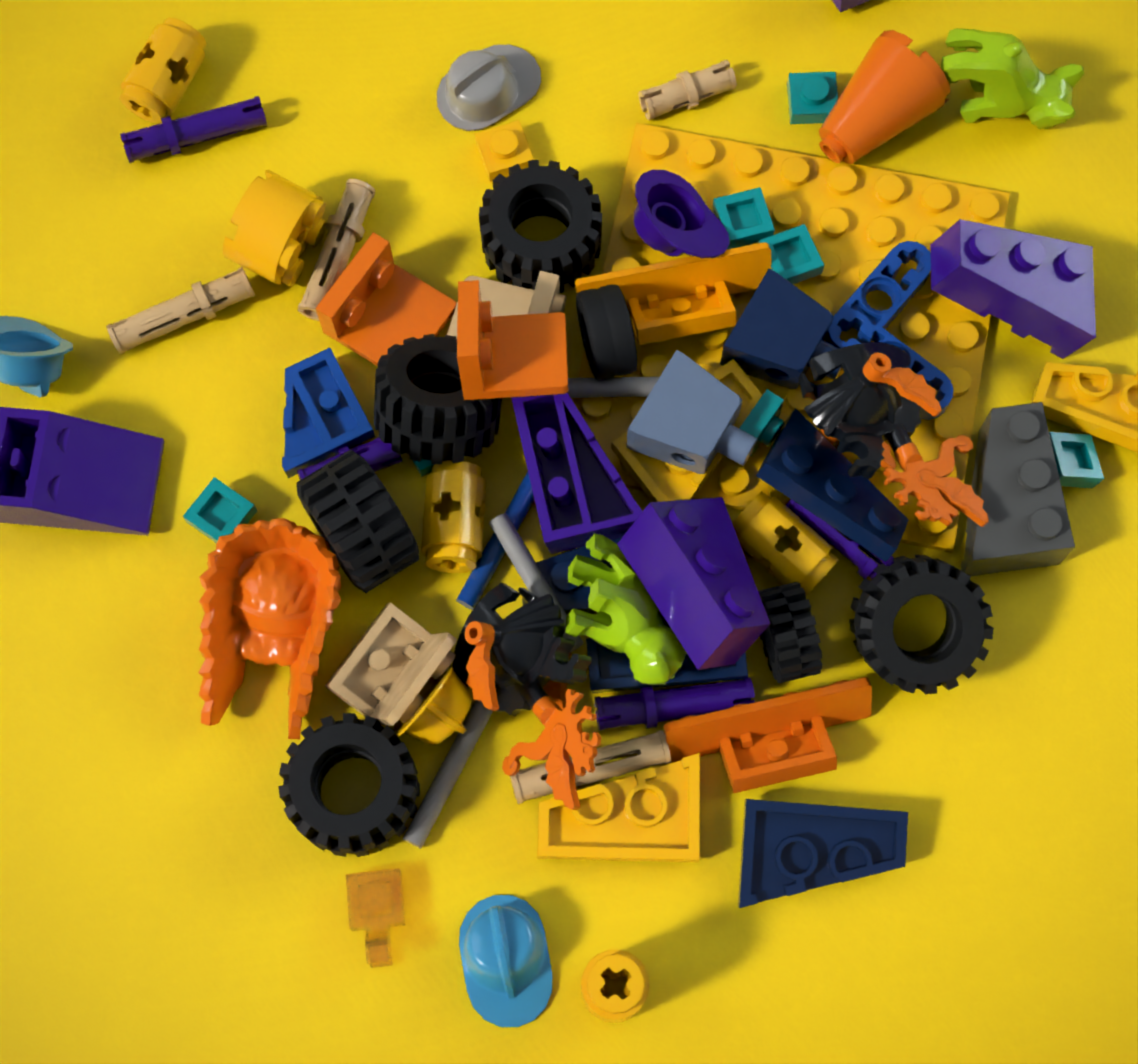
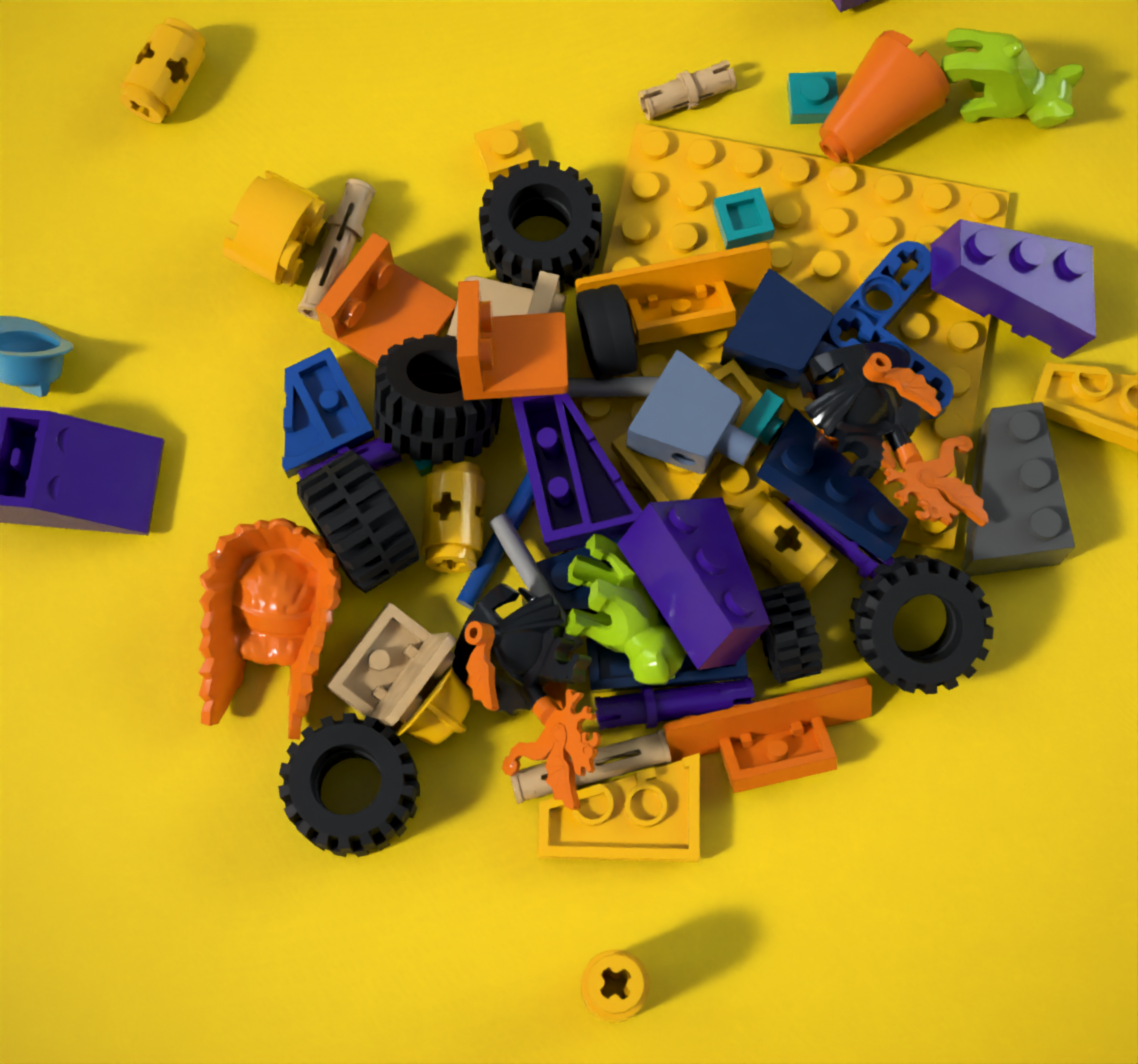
(181, 310): tan pin -> none
(193, 129): dark purple pin -> none
(219, 511): teal plate -> none
(375, 906): clear yellow plate -> none
(447, 775): light grey bar -> none
(487, 86): light grey piece -> none
(505, 960): dark azure piece -> none
(675, 217): dark purple piece -> none
(794, 255): teal plate -> none
(813, 846): dark blue wing -> none
(1076, 460): teal plate -> none

